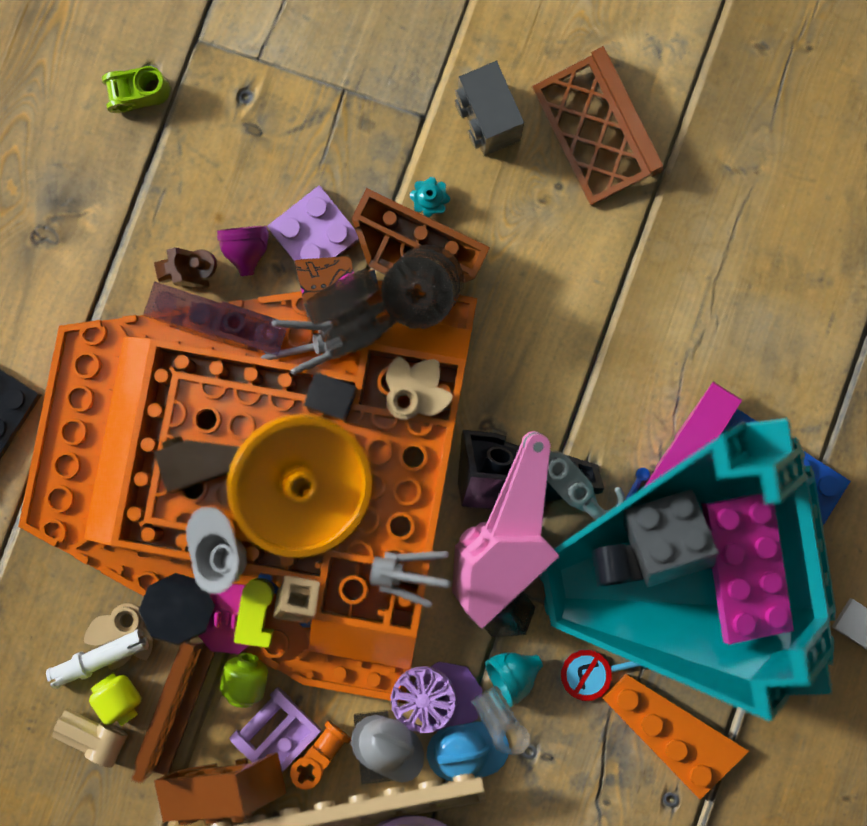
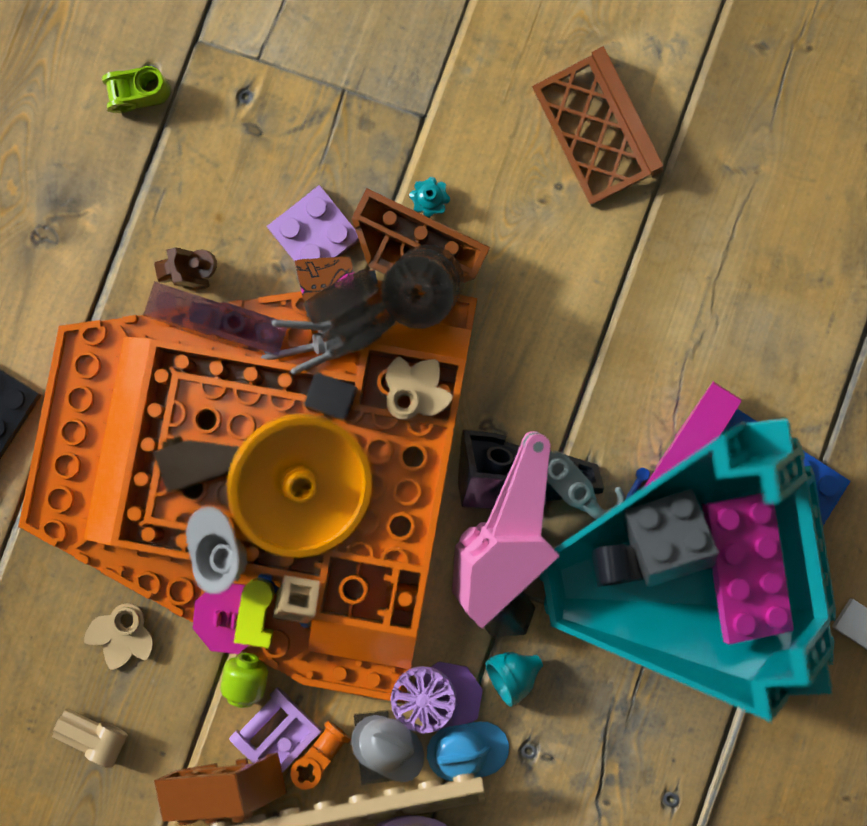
(84, 664): white pin -> none
(115, 699): neon yellow head -> none
(173, 709): dark orange fence -> none
(176, 609): black piece -> none
(244, 247): magenta helmet -> none
(387, 573): light grey plant -> none
(490, 109): dark grey brick -> none
(499, 719): clear piece -> none
(588, 674): piece -> none
(679, 739): orange wing -> none

